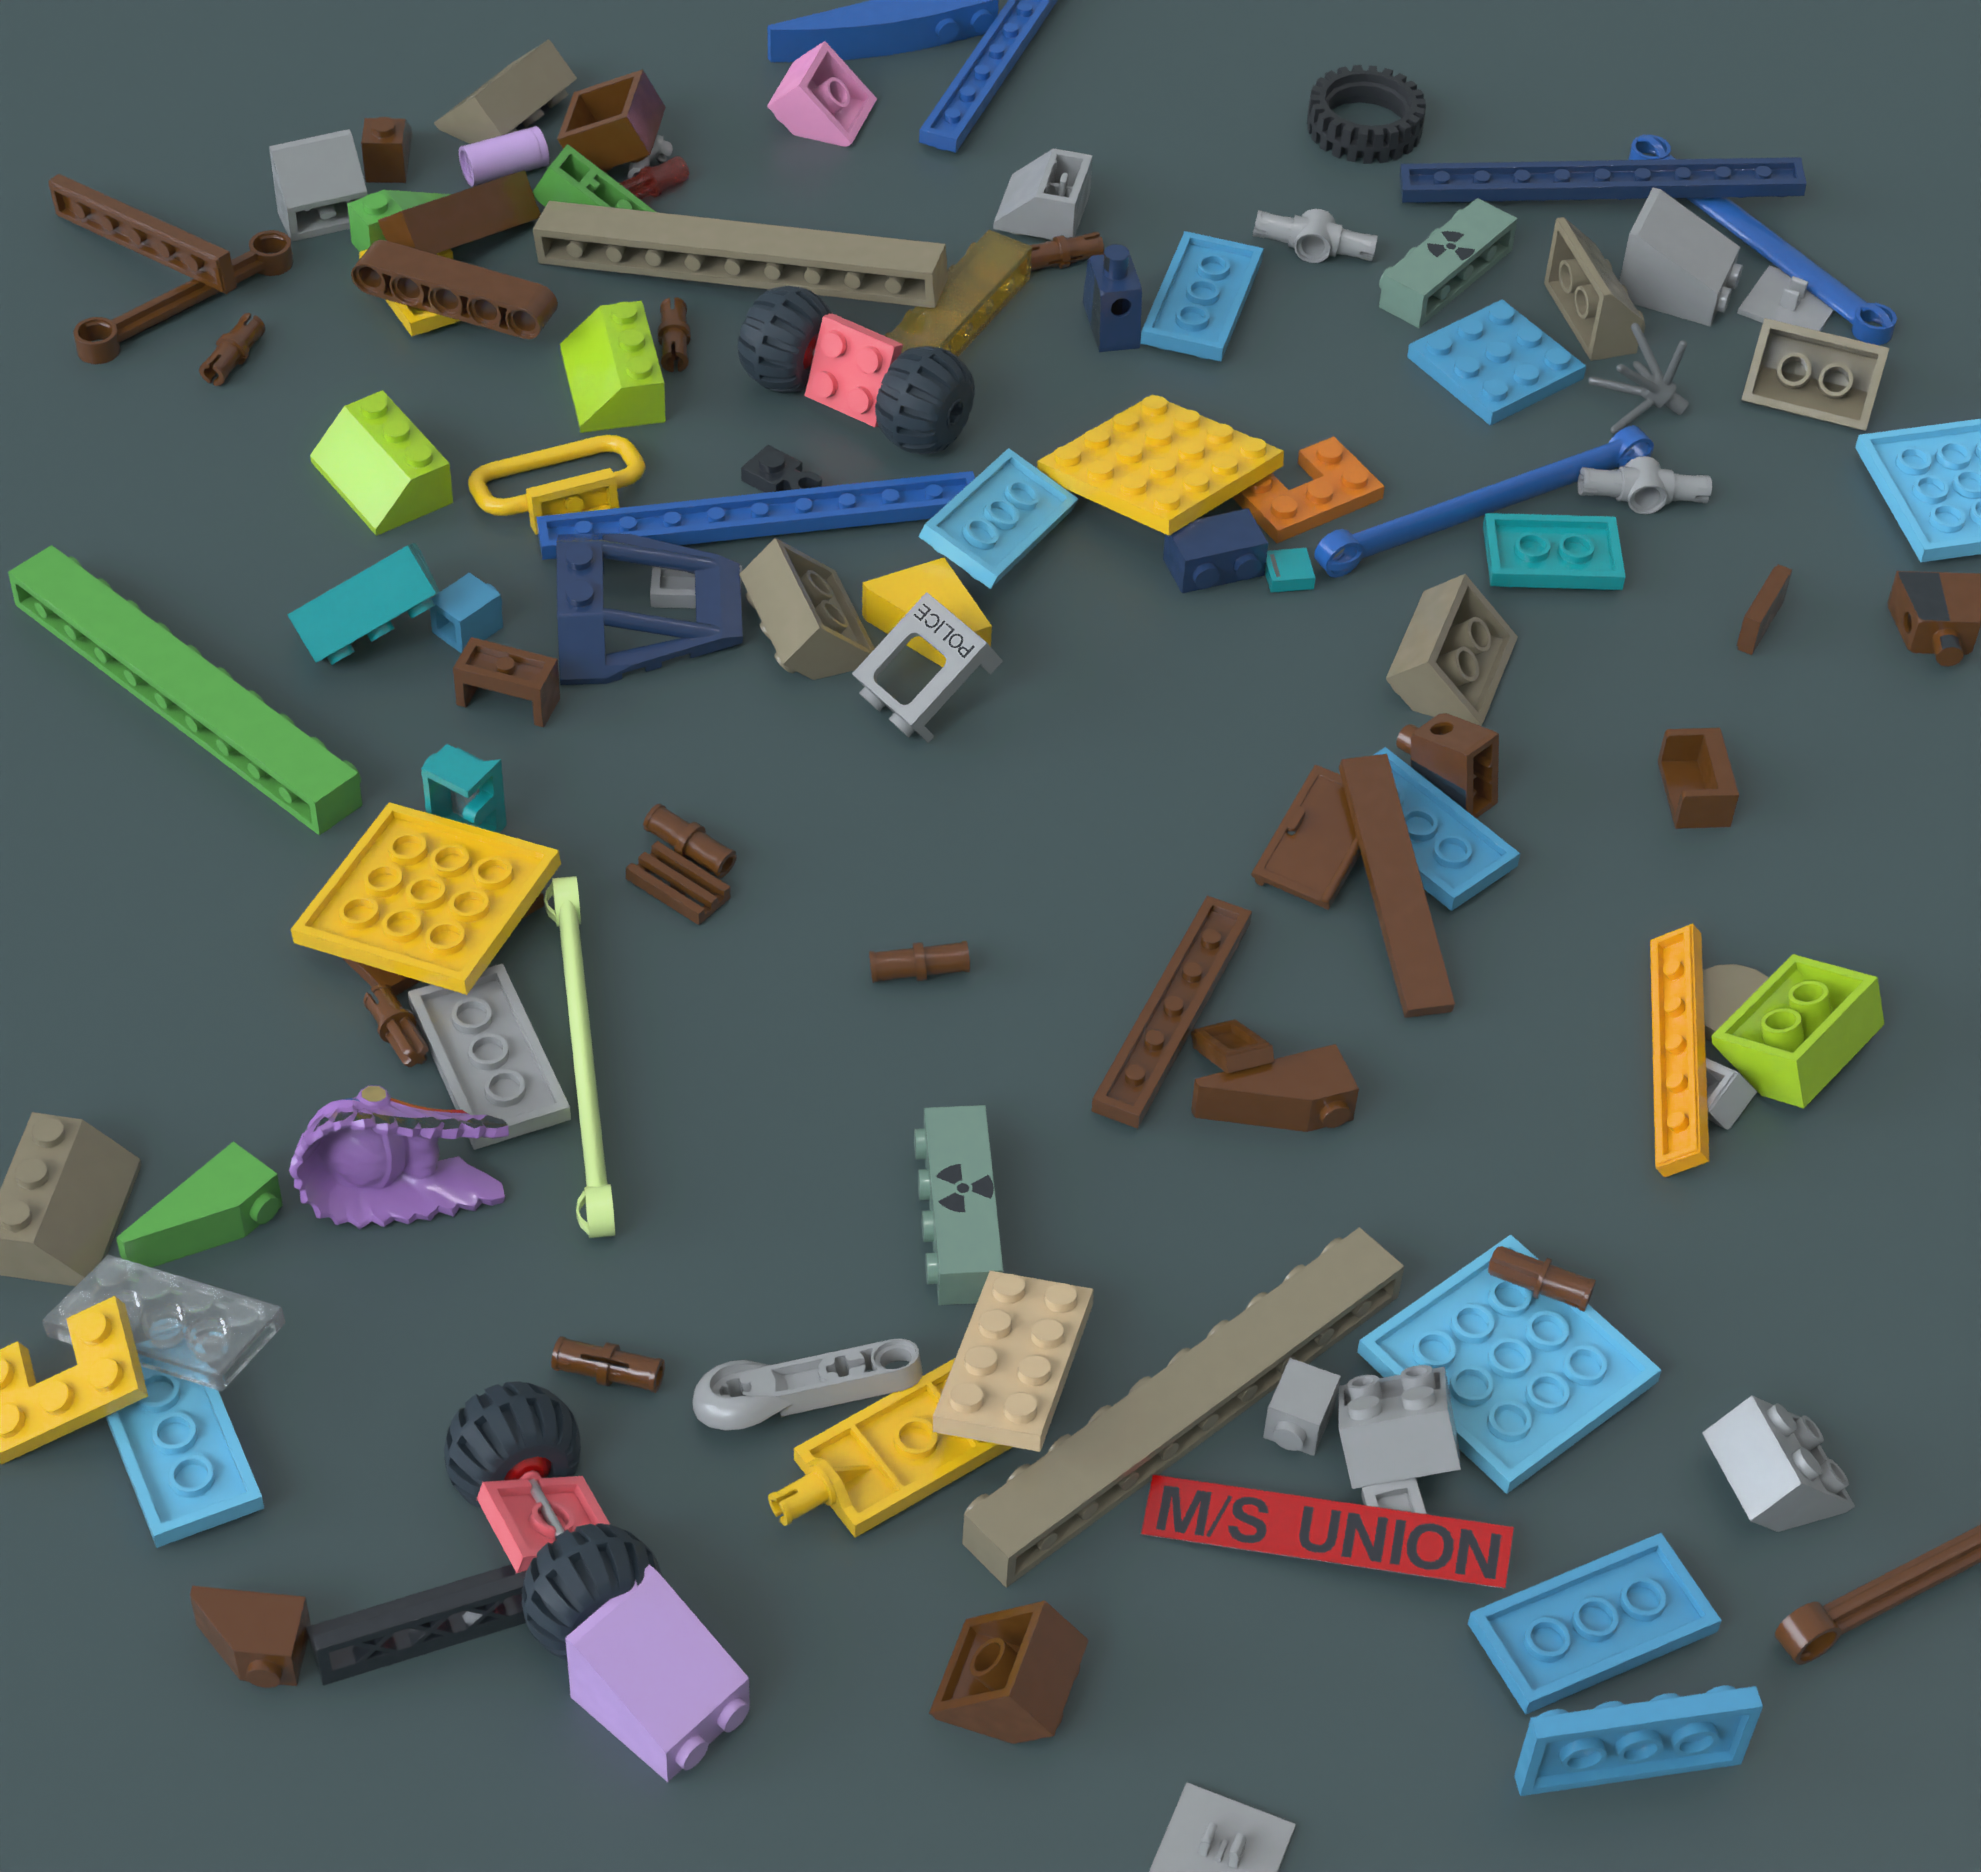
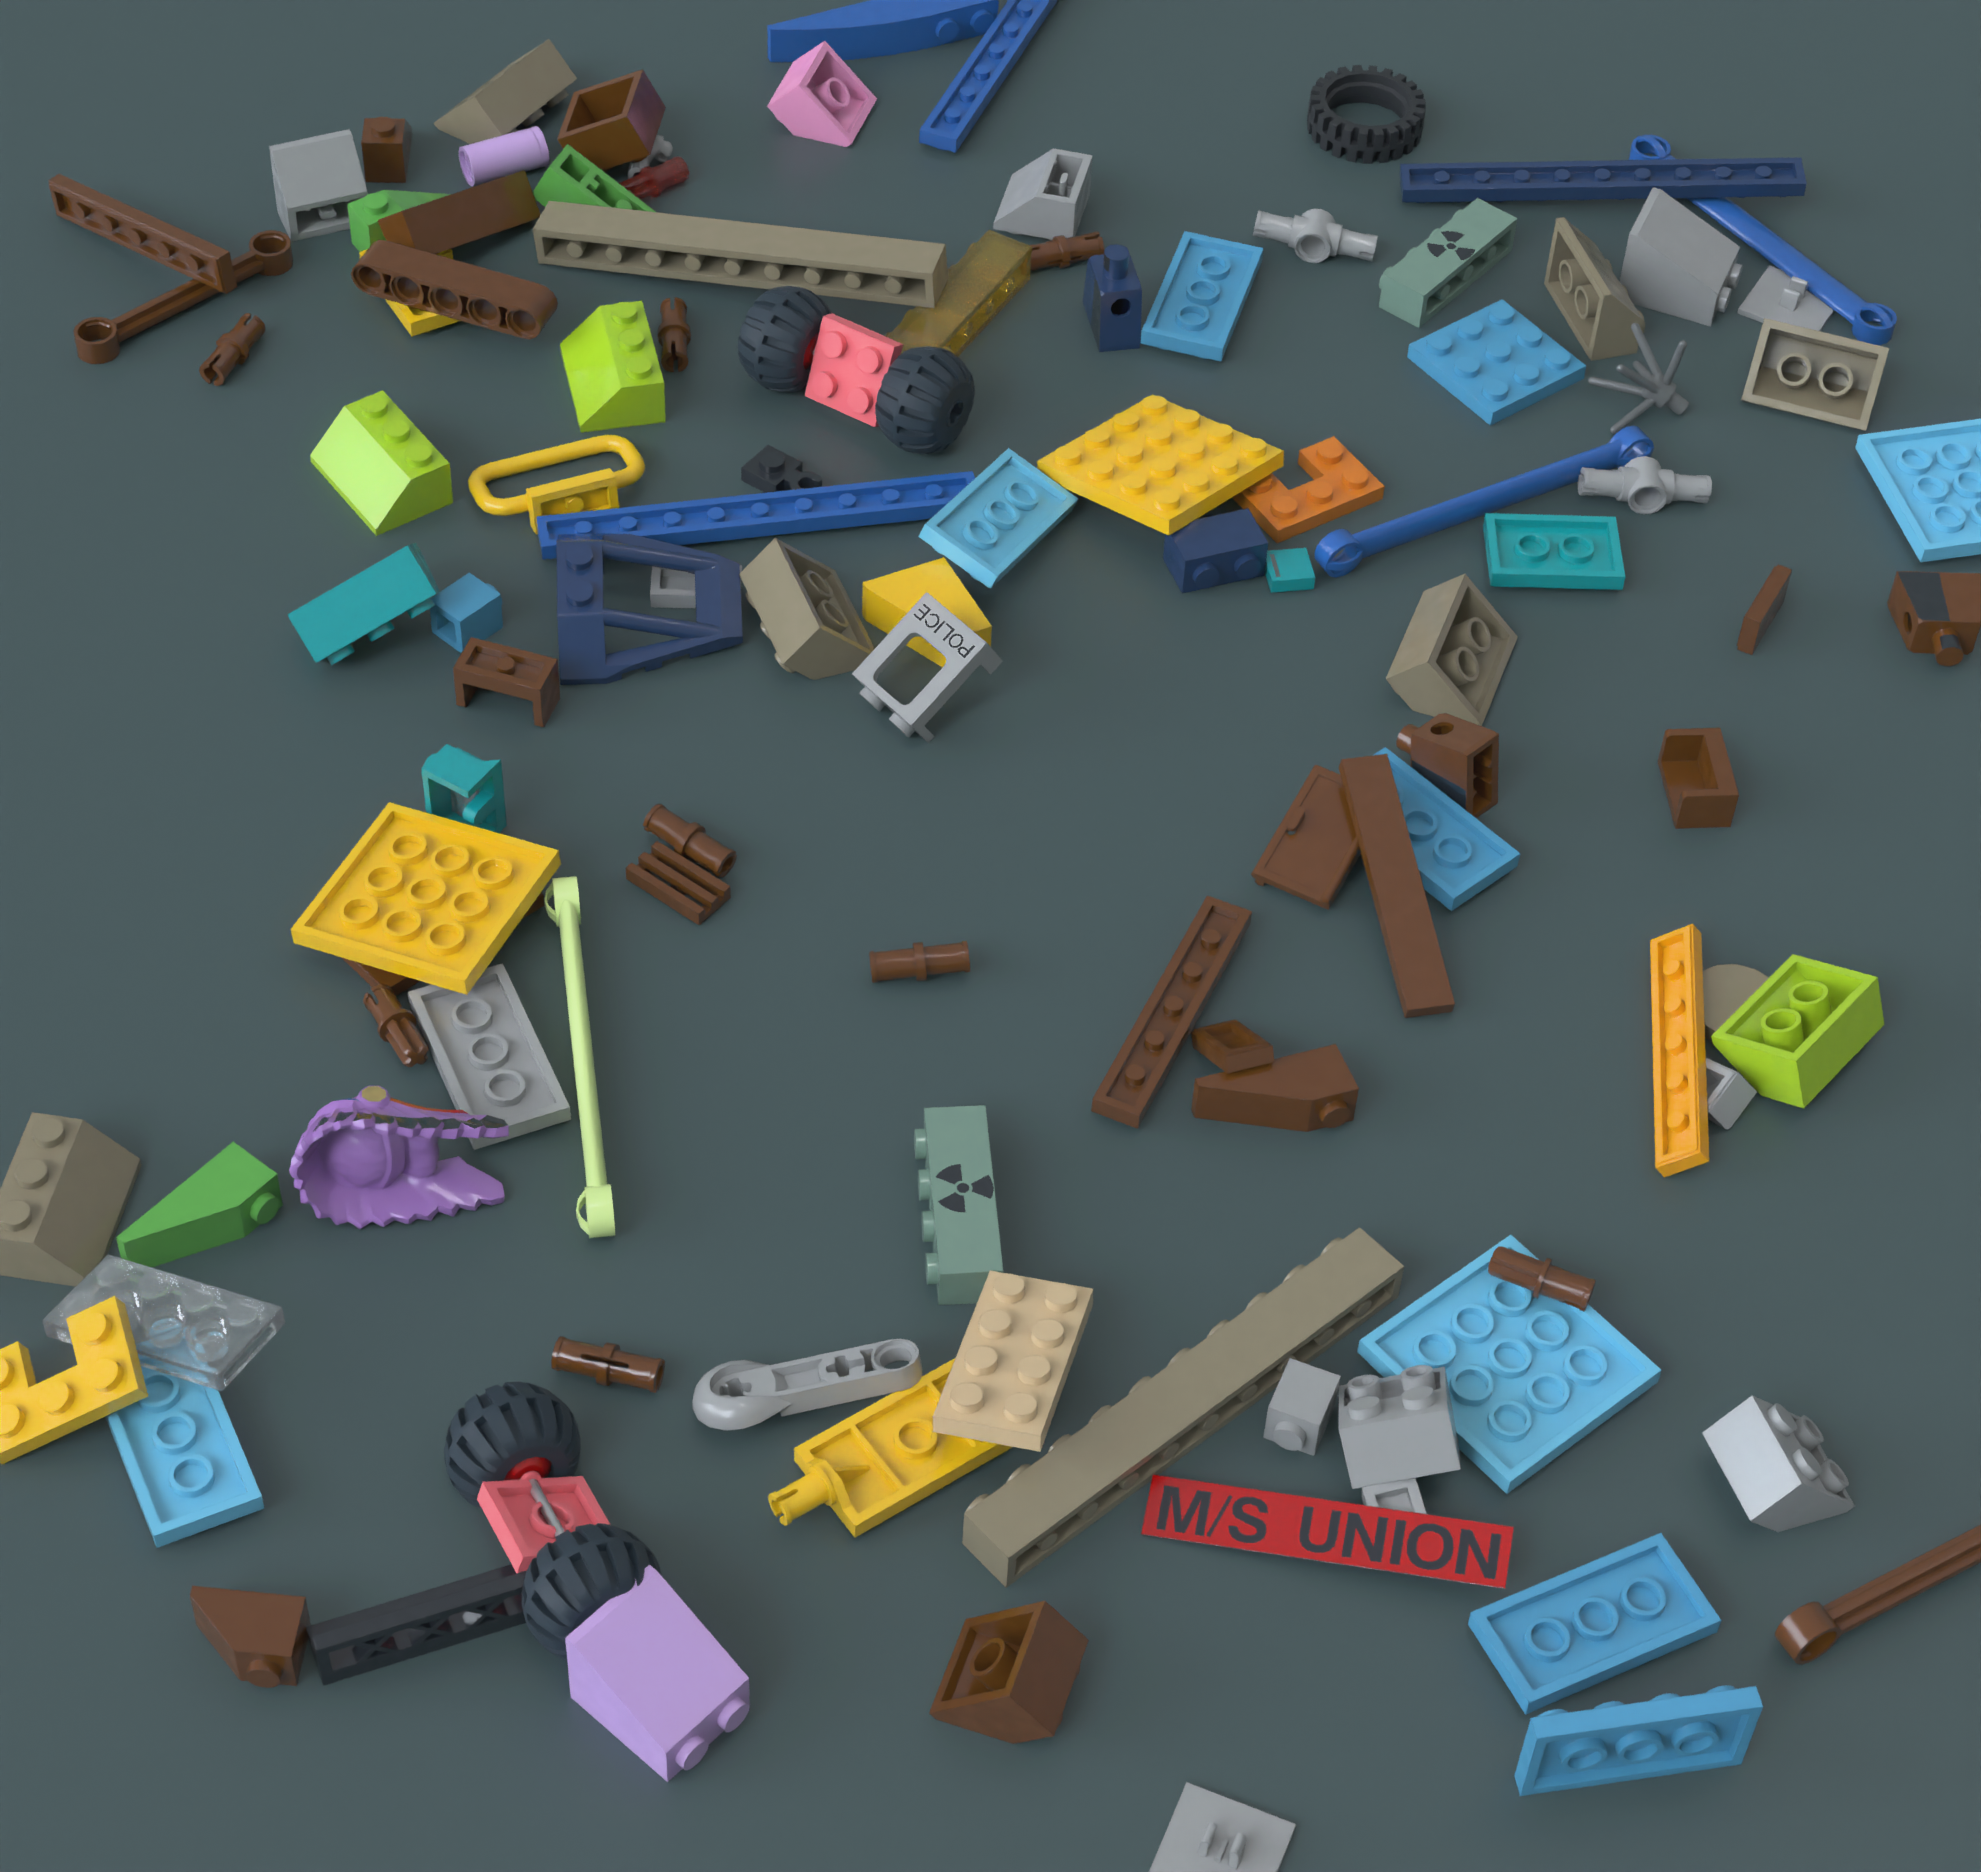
(187, 689): bright green brick -> none

